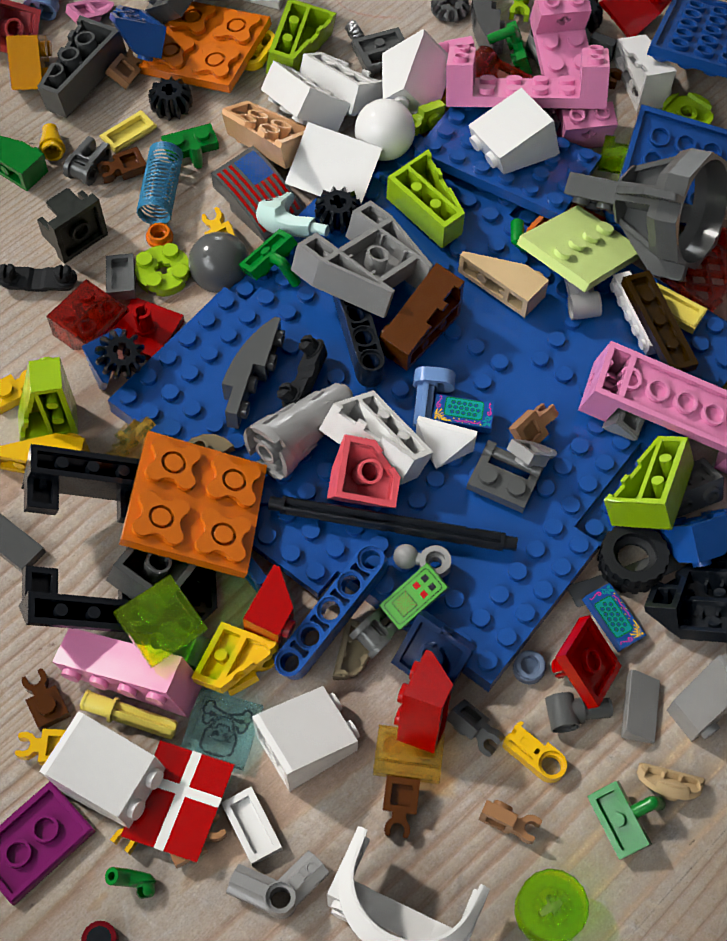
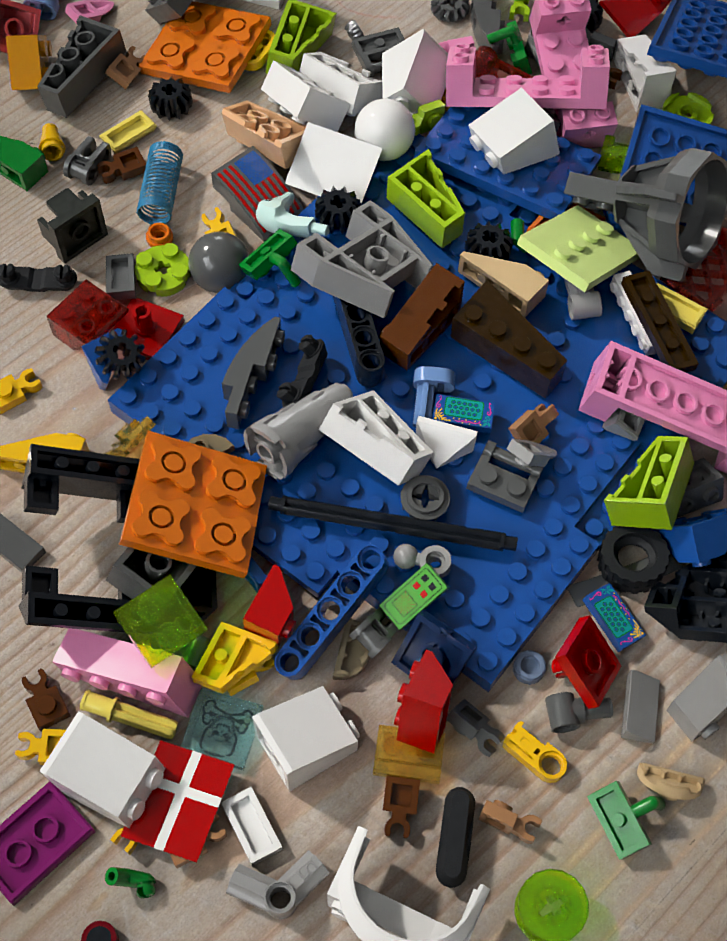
(46, 401): lime wedge -> none
(140, 31): blue wedge -> none
(193, 143): green plate -> none
(363, 474): coral slope -> none
(436, 491): none -> dark grey gear
(455, 837): none -> black piece
(489, 241): none -> black gear
(508, 340): none -> dark brown wedge

